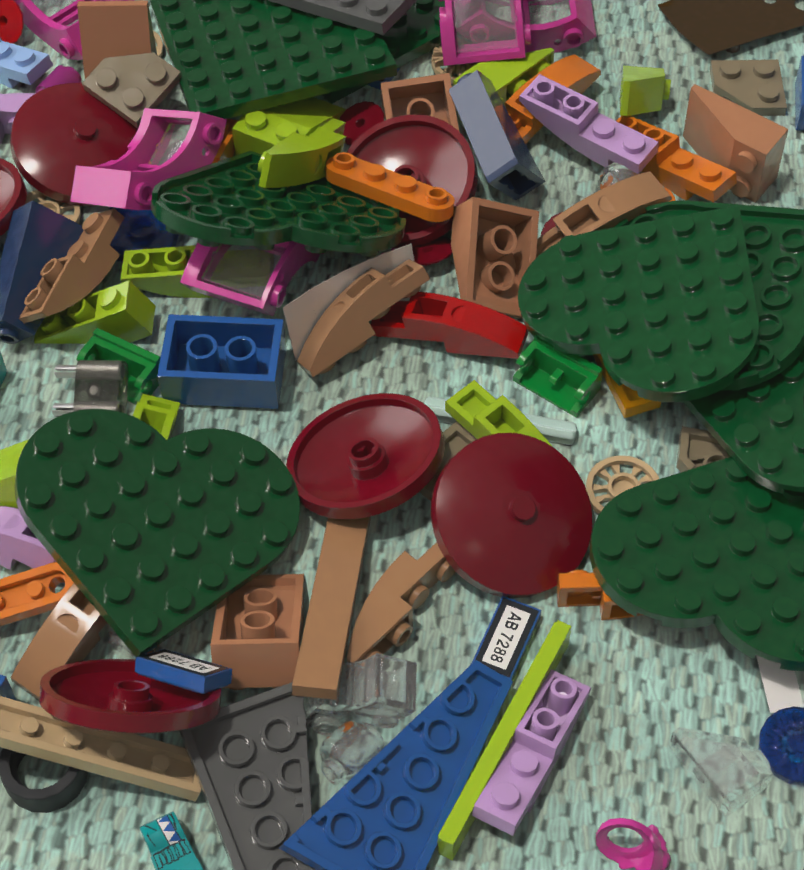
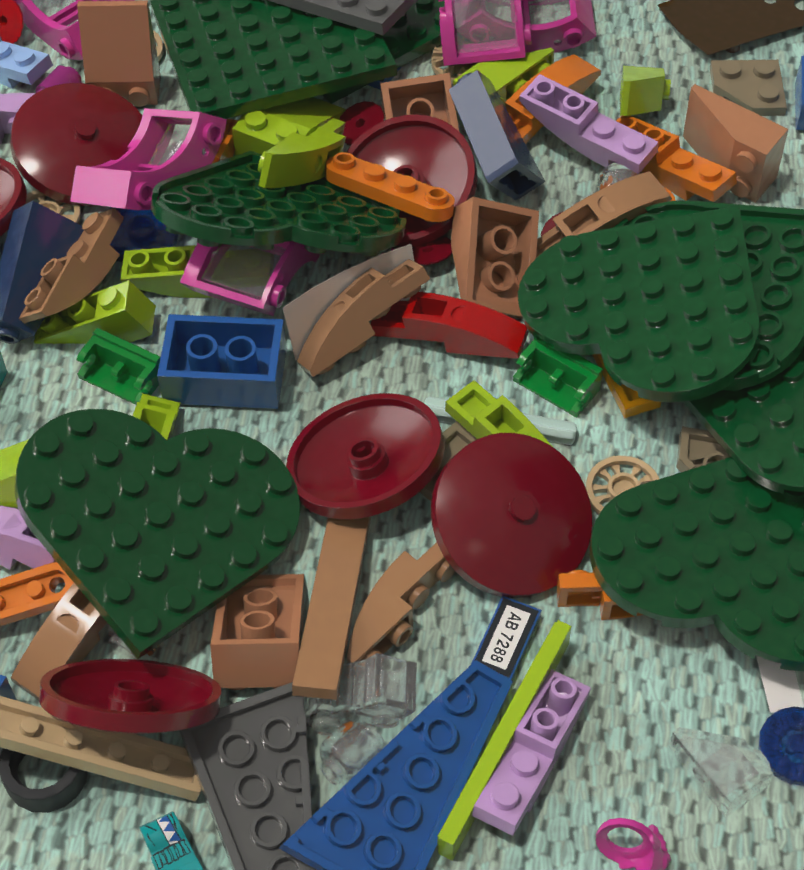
(97, 385): clear smoke piece -> none
(132, 83): dark tan plate -> none
(183, 671): blue tile -> none

